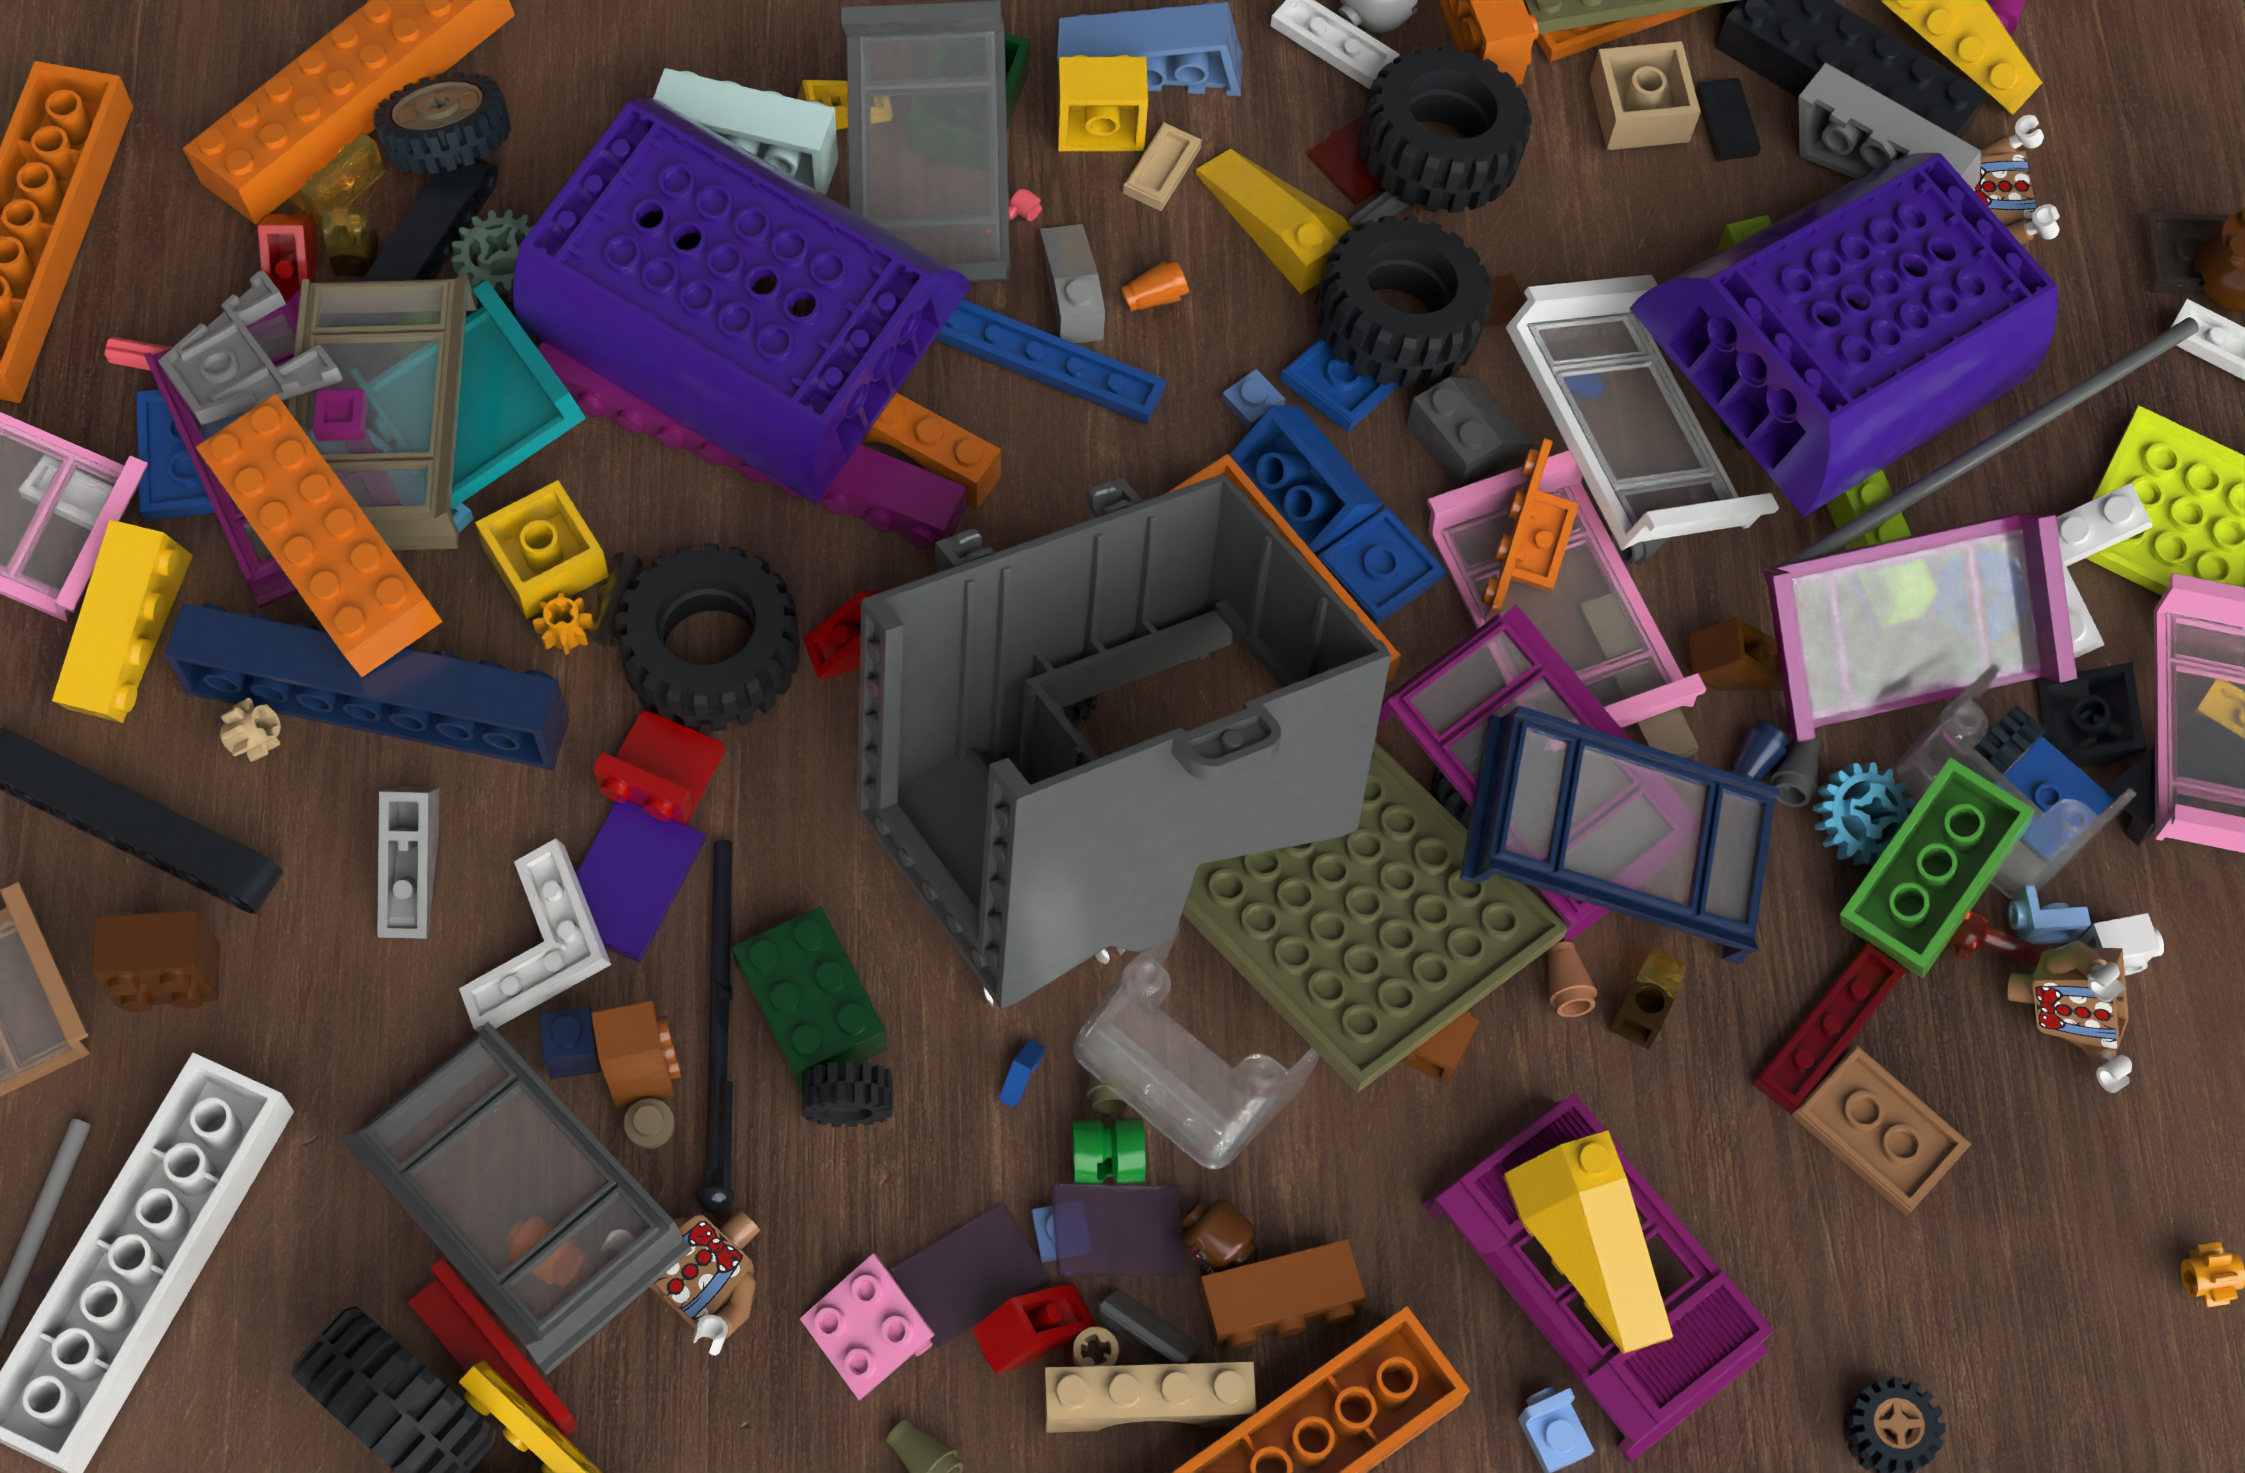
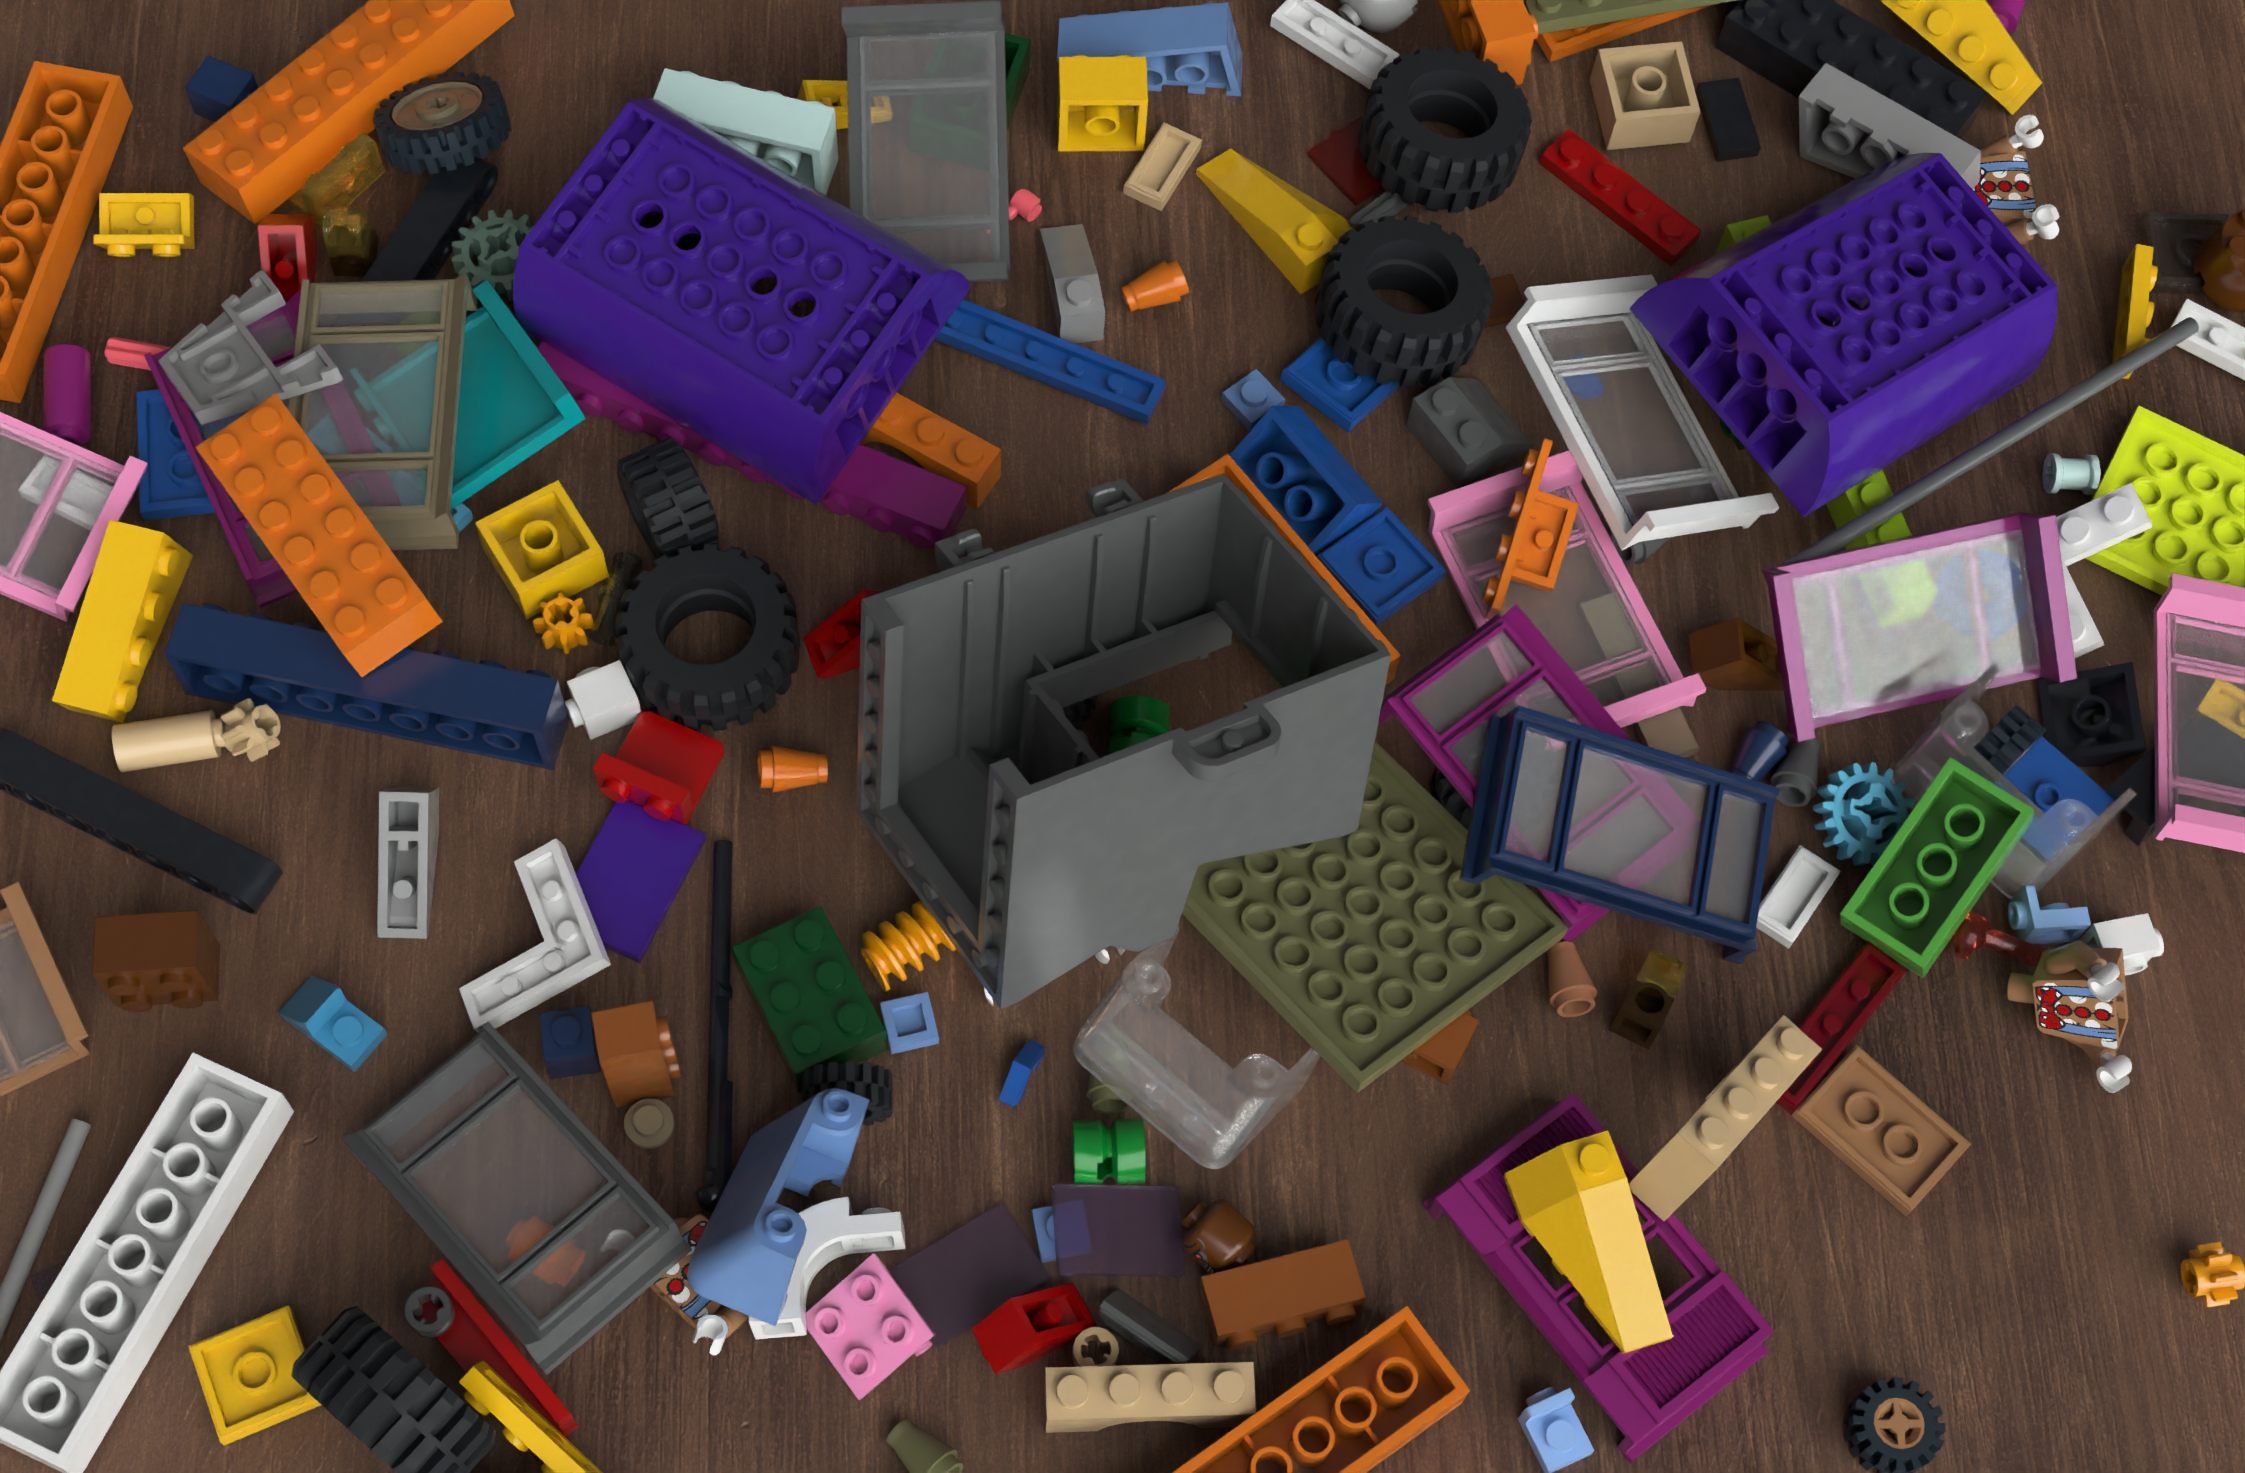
(67, 393): none -> magenta brick
(145, 222): none -> yellow bracket
(167, 740): none -> tan brick
(218, 88): none -> dark blue brick
(249, 1375): none -> yellow plate
(333, 1022): none -> dark azure slope
(340, 415): magenta plate -> none
(414, 1308): none -> dark grey bush
(602, 700): none -> white brick
(667, 499): none -> black tyre
(752, 1239): none -> medium blue windscreen
(790, 768): none -> orange cone
(829, 1235): none -> white arch
(903, 944): none -> light orange piece
(909, 1023): none -> medium blue plate
(1135, 721): none -> green wheel
(1620, 197): none -> red plate
(1724, 1118): none -> tan arch
(1795, 896): none -> white tile
(2071, 474): none -> light aqua bush
(2134, 307): none -> yellow plate

